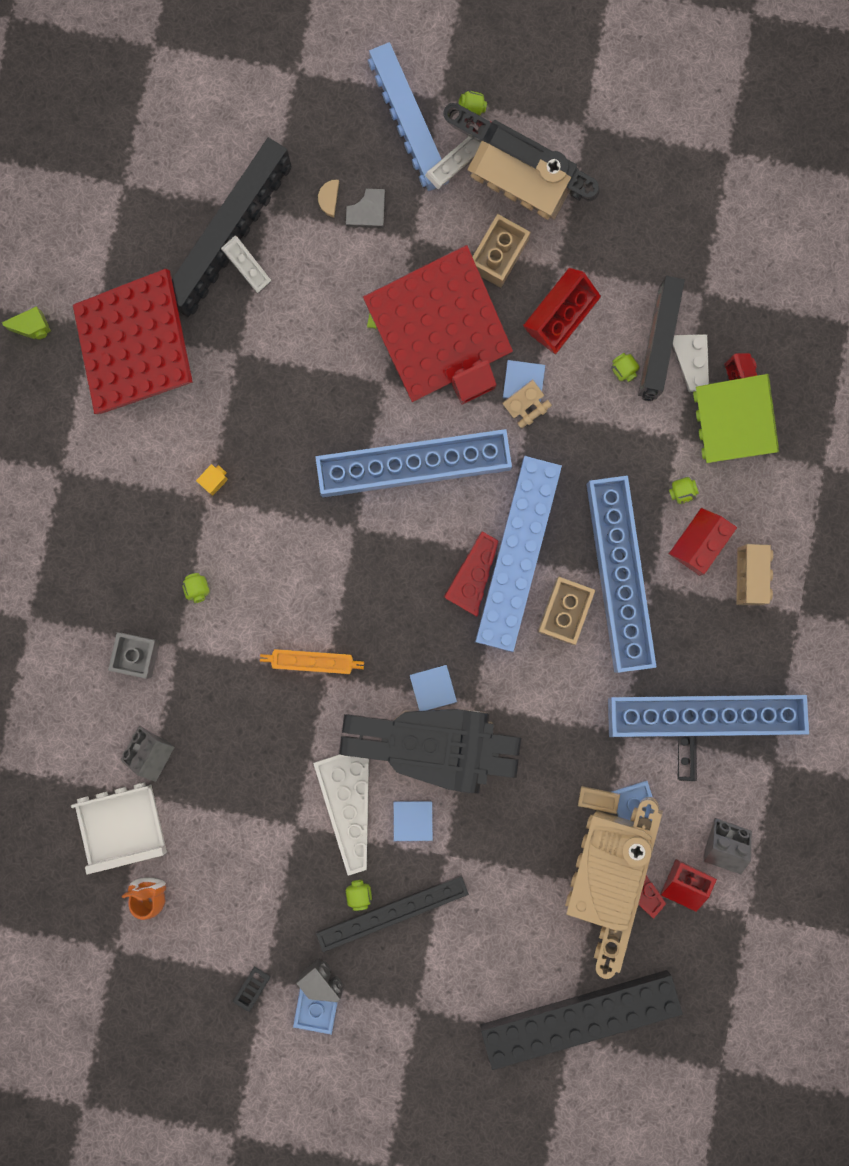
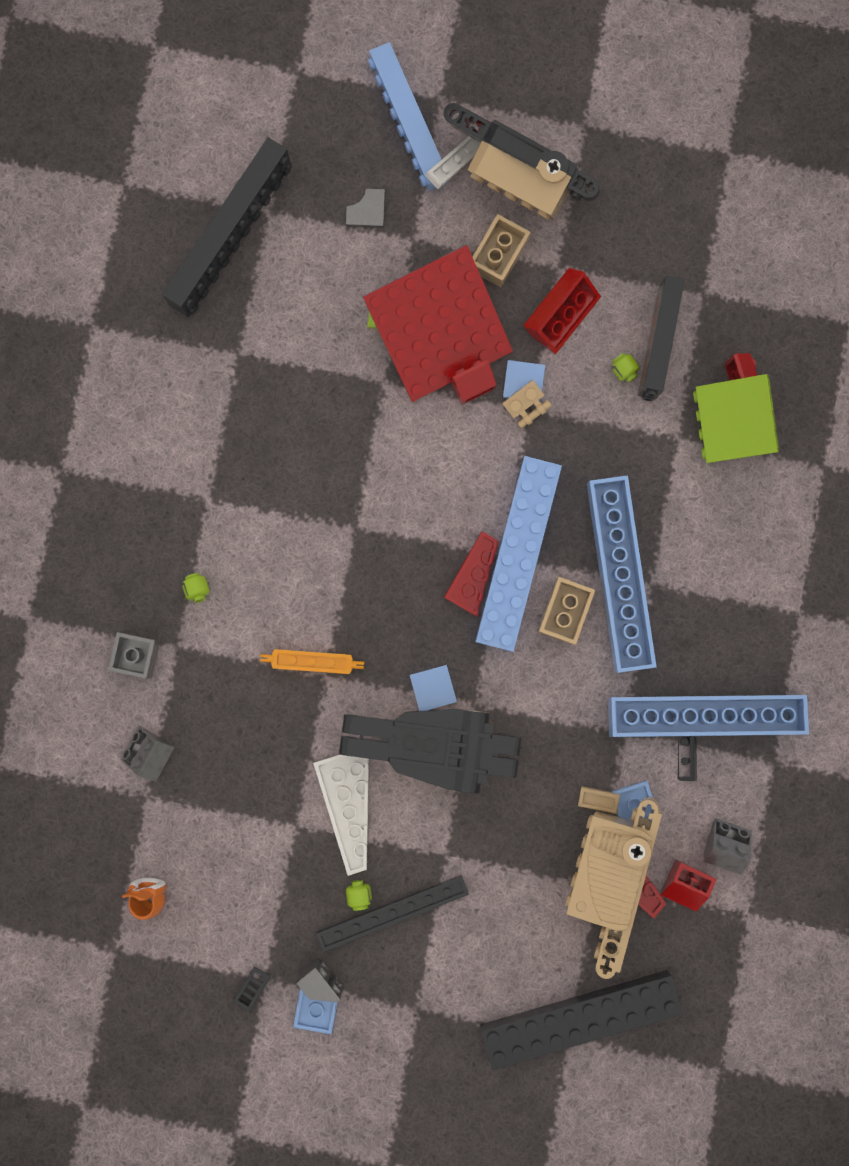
(29, 324): lime slope -> none
(120, 828): white panel -> none
(132, 342): red plate -> none
(212, 479): yellow brick -> none
(246, 264): white tile -> none
(328, 197): tan tile -> none
(413, 463): light blue brick -> none
(413, 821): light blue tile -> none
(473, 101): lime head -> none
(684, 490): lime head -> none
(693, 359): white wing -> none
(702, 541): red slope -> none
(754, 574): tan brick -> none

